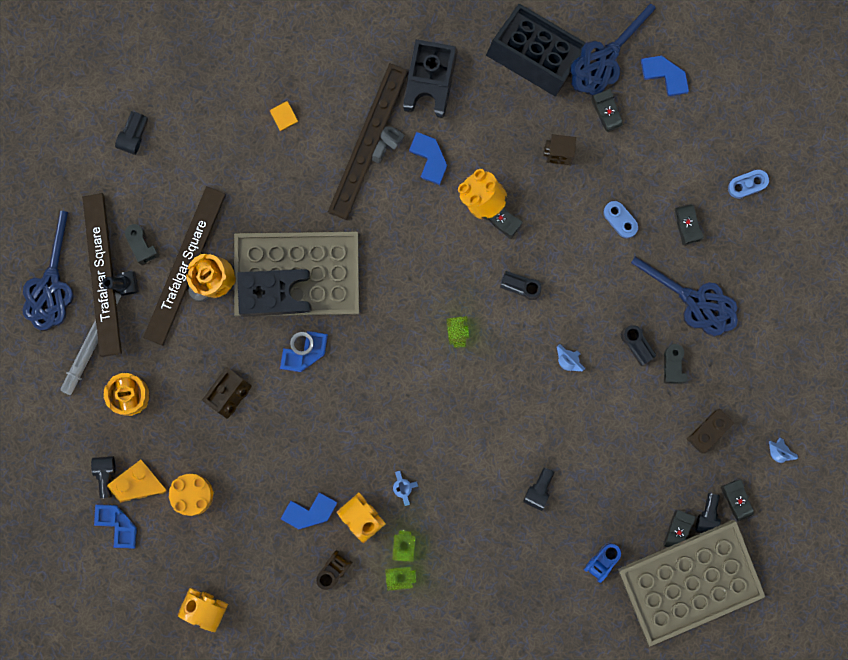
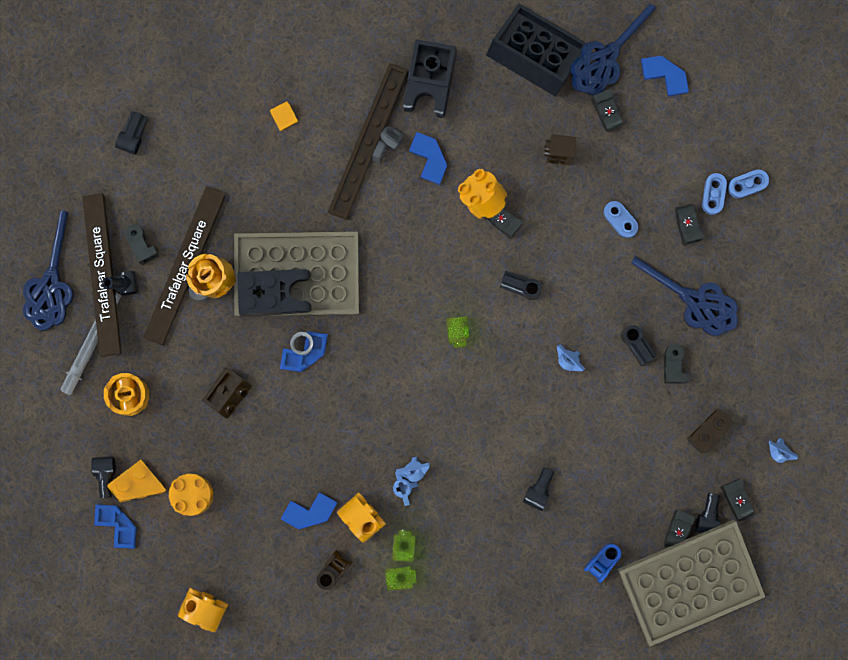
(414, 470): none -> medium blue piece
(713, 194): none -> medium blue plate

